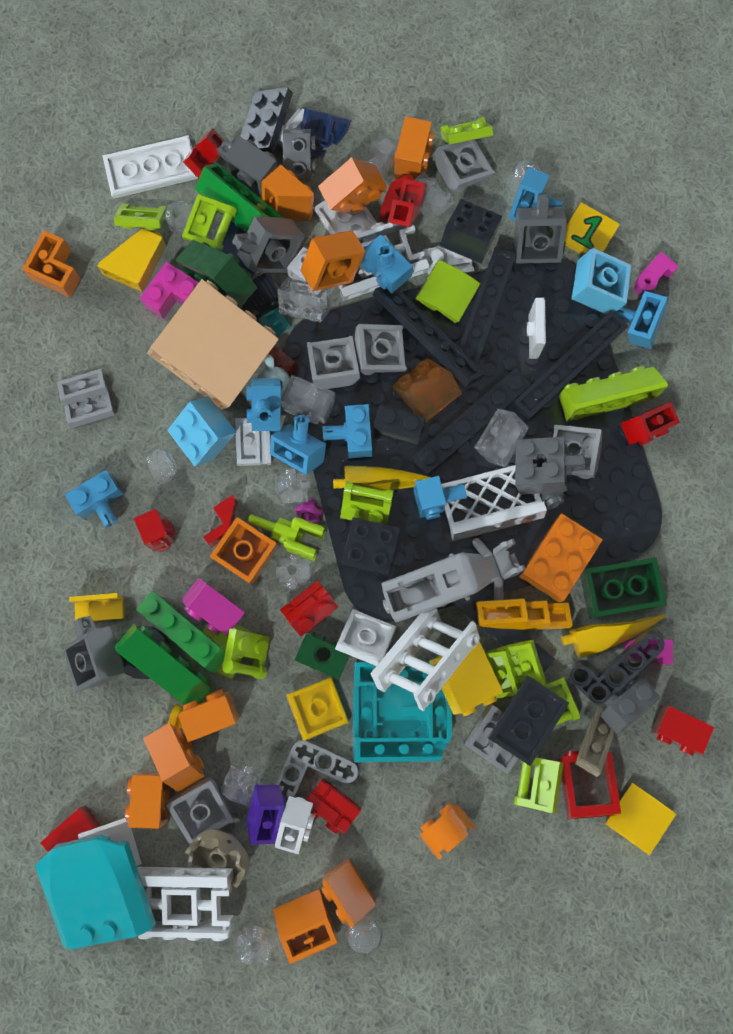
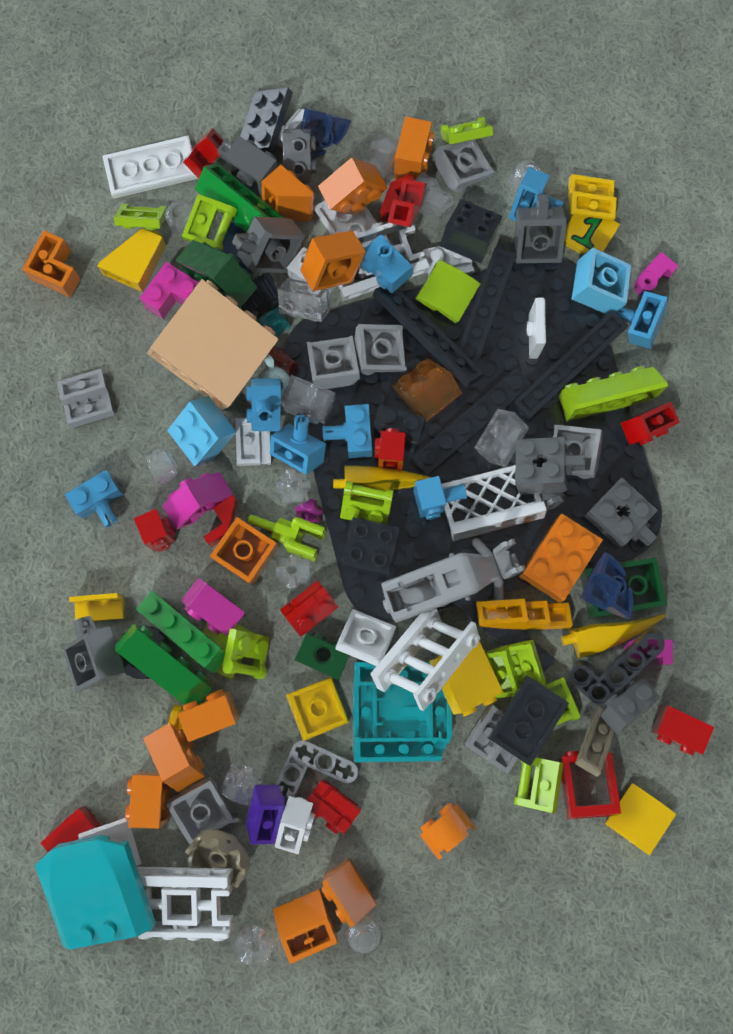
(195, 498): none -> dark pink brick
(390, 449): none -> red brick
(591, 197): none -> yellow slope
(608, 588): none -> dark blue brick
(635, 515): none -> dark grey hinge

